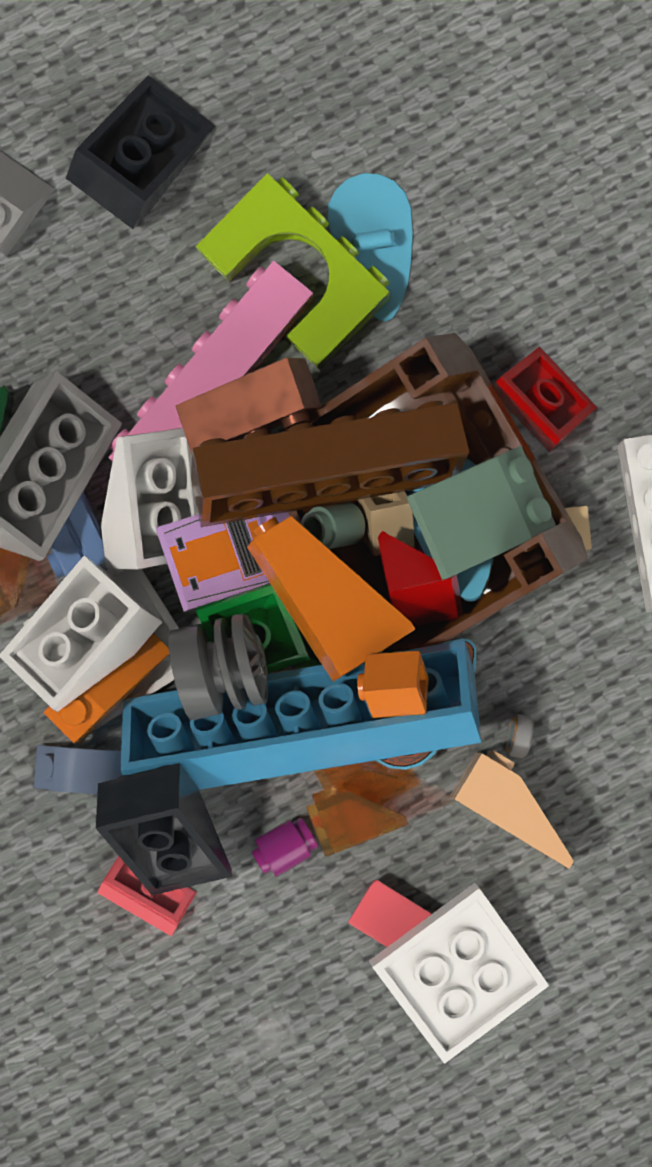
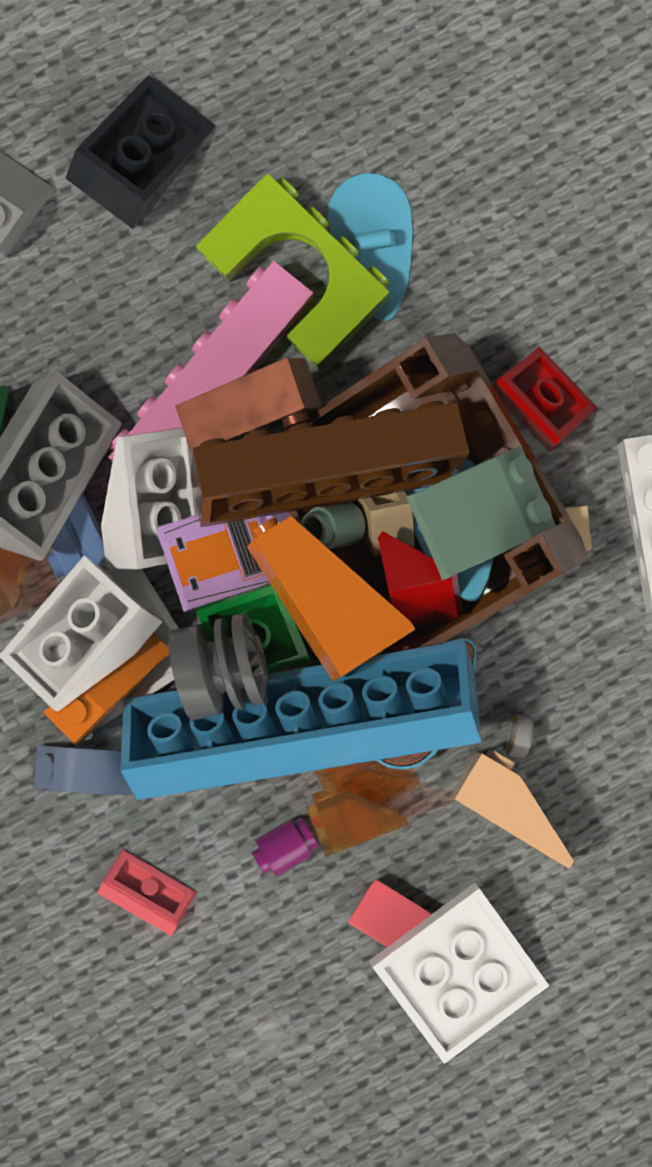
(161, 829): black slope -> none
(394, 684): orange brick -> none

